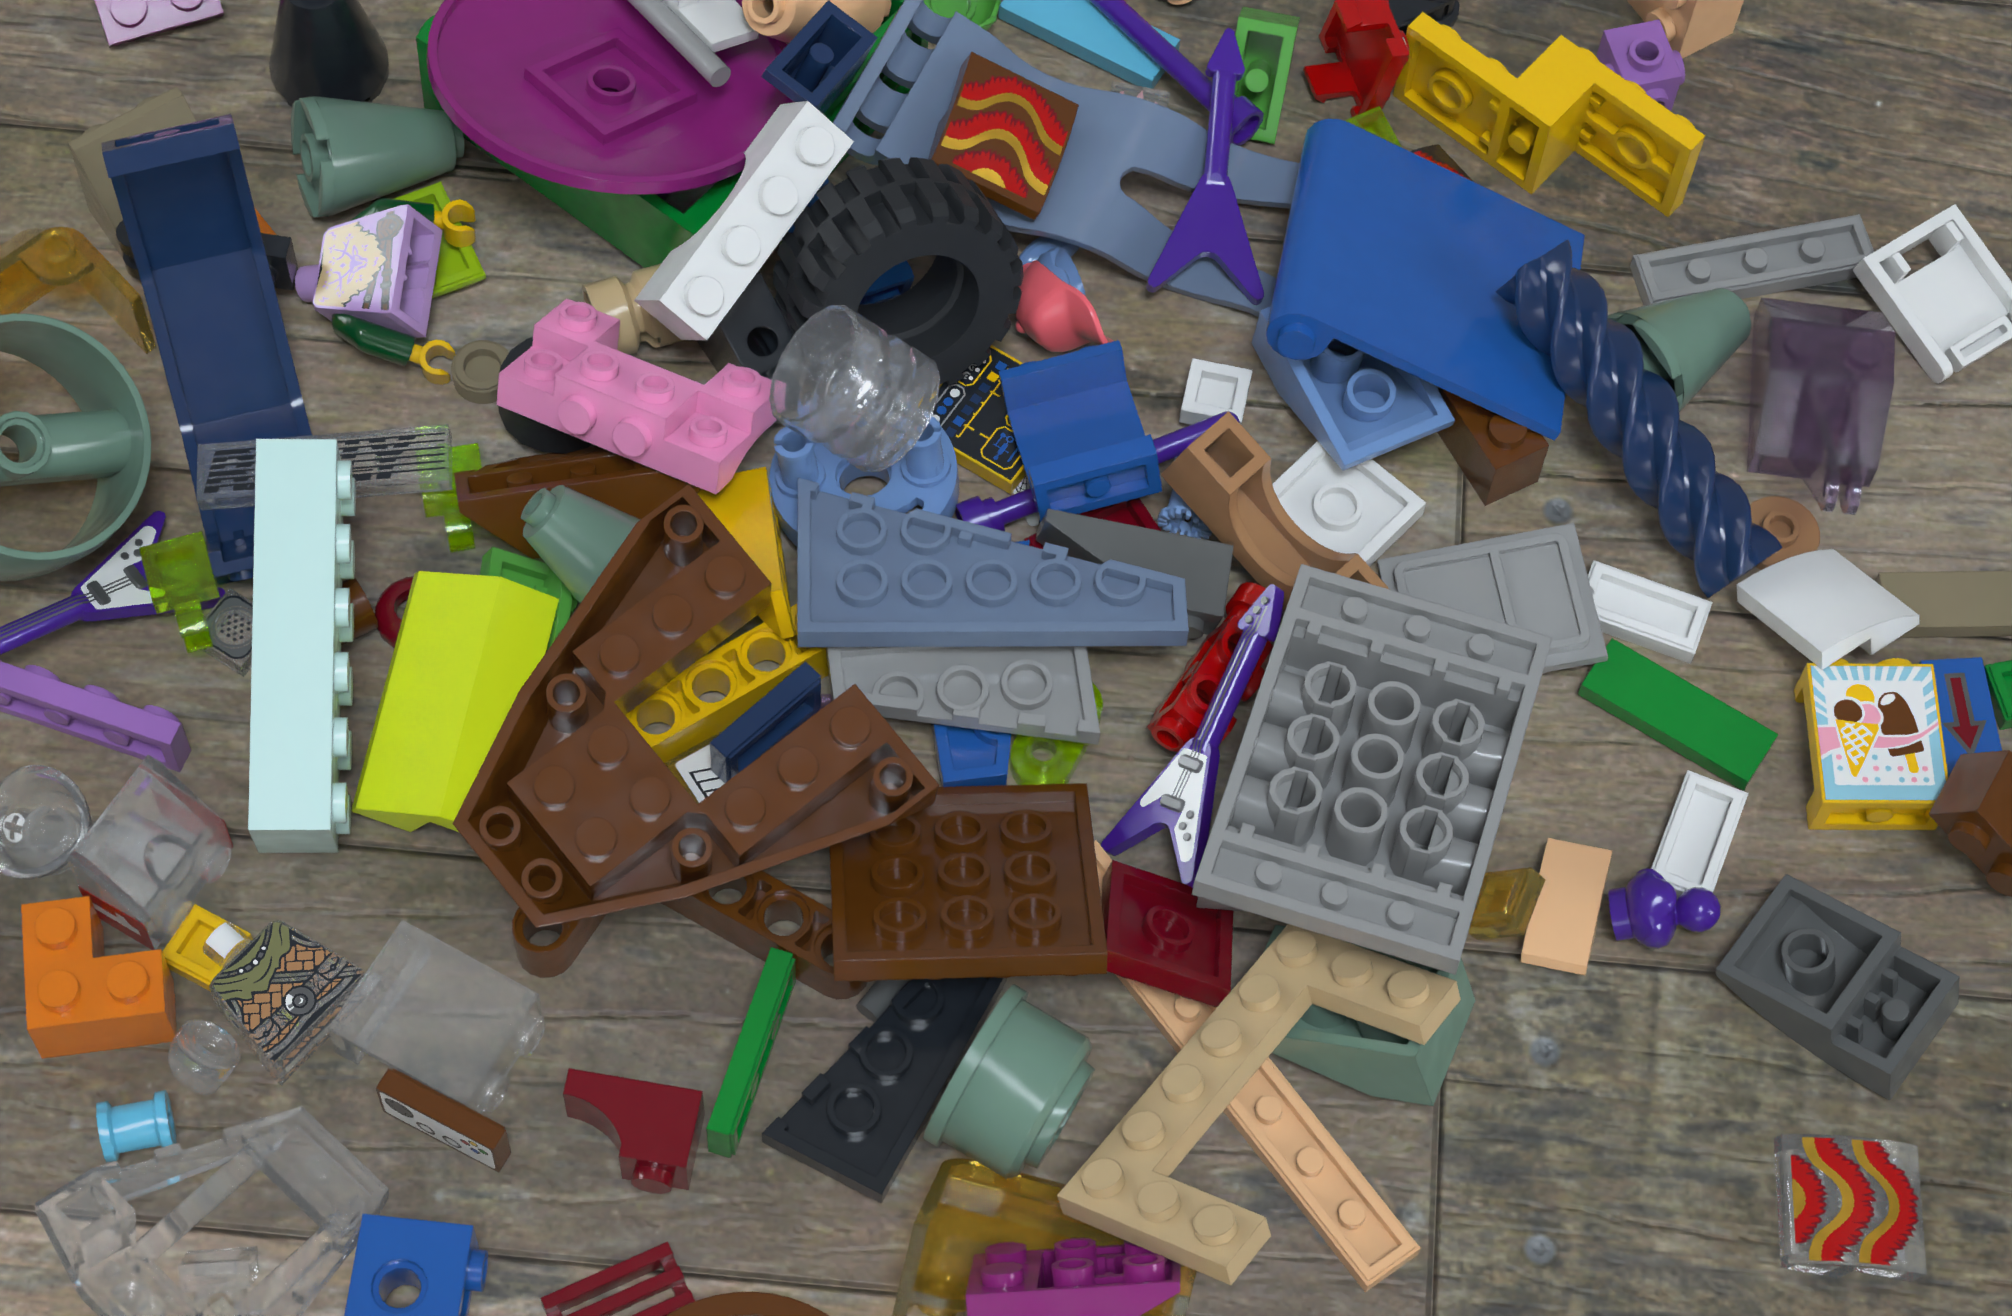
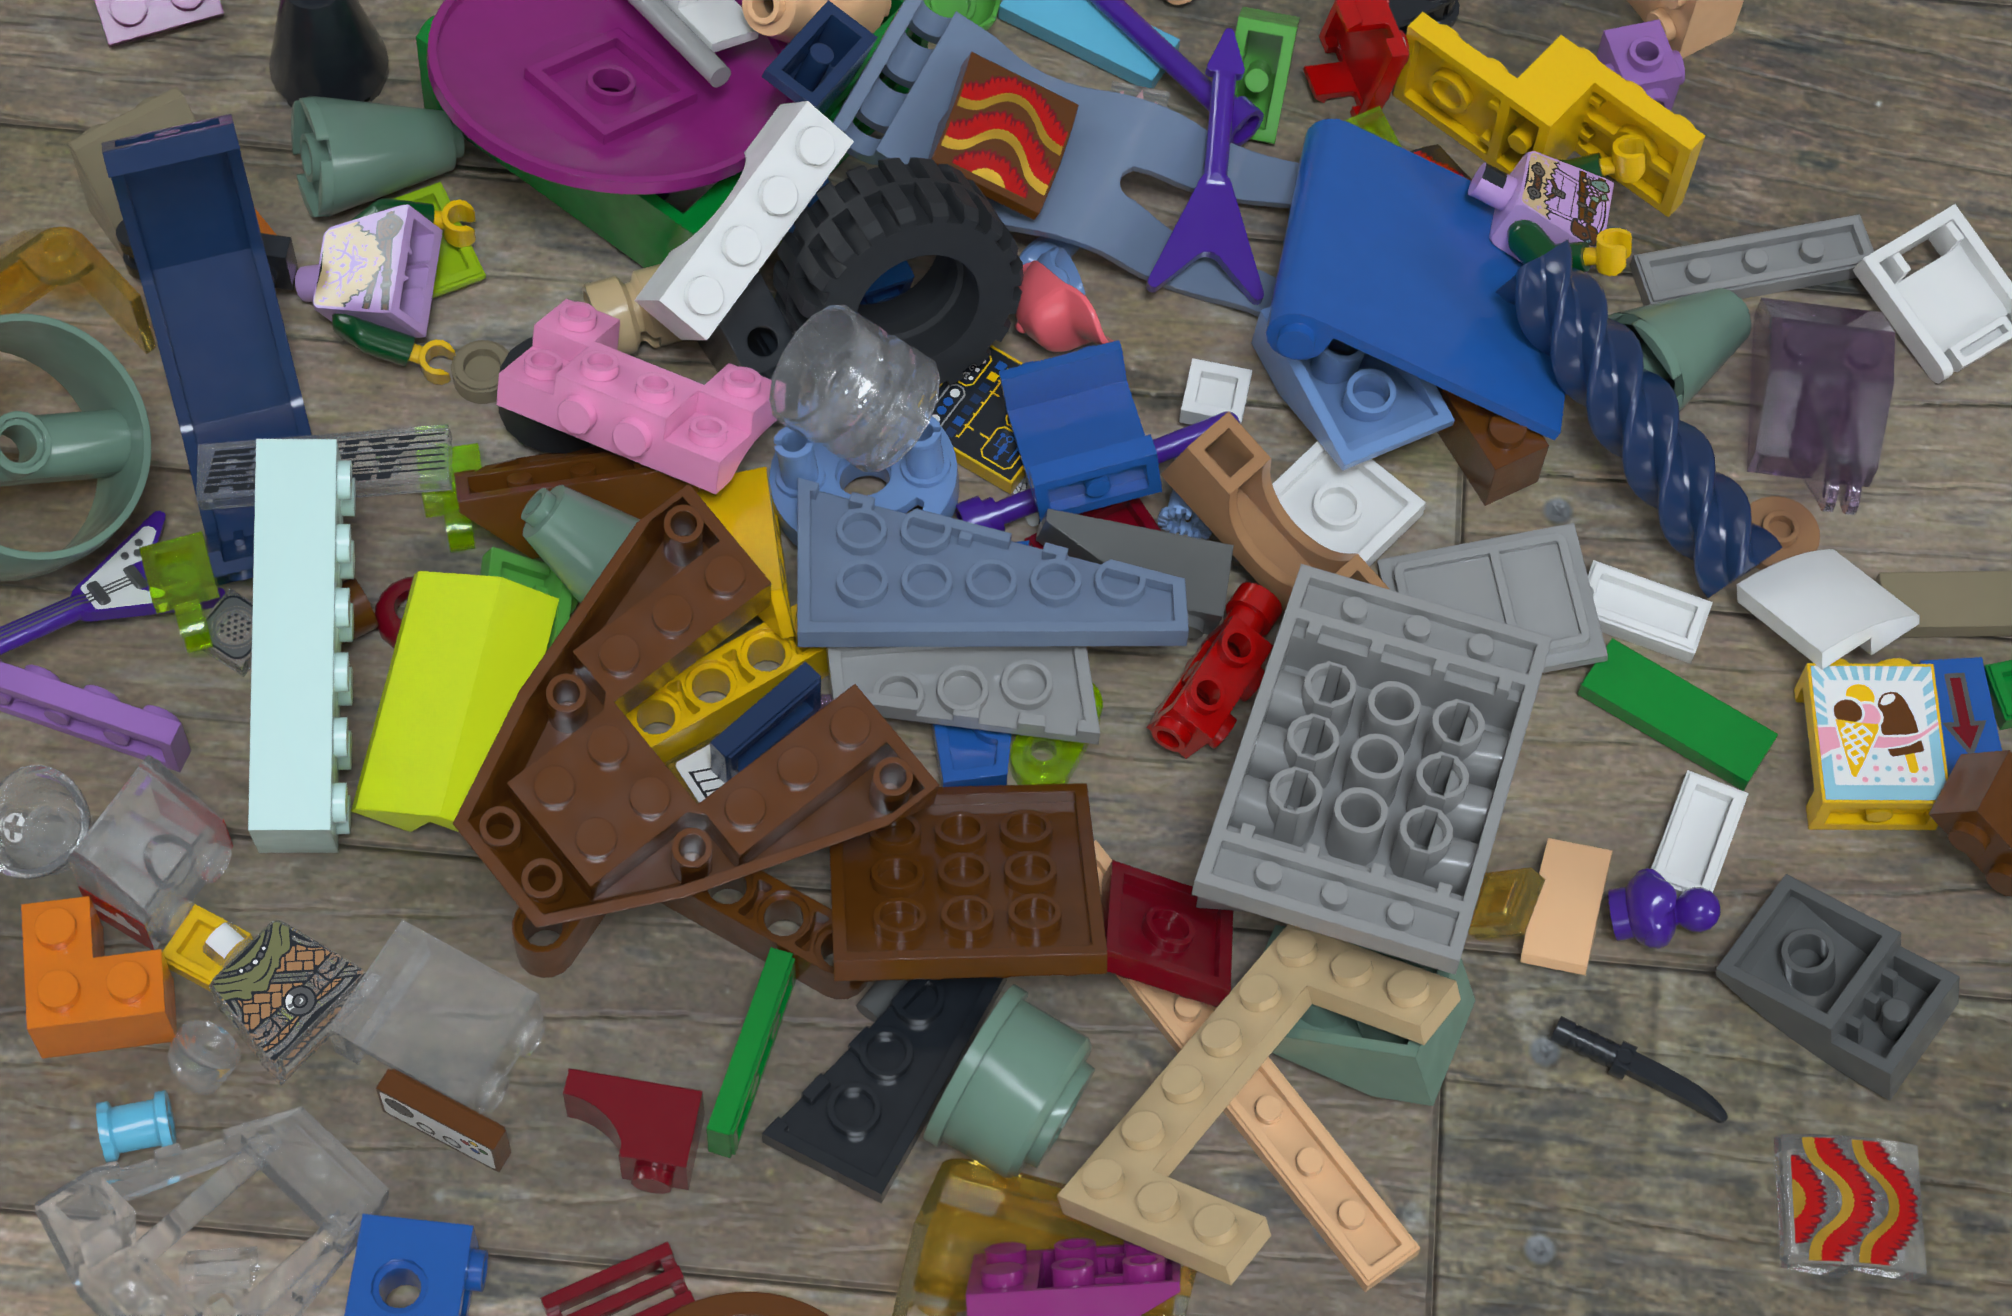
(1185, 788): dark purple piece -> none
(1561, 201): none -> torso
(1624, 1060): none -> black piece

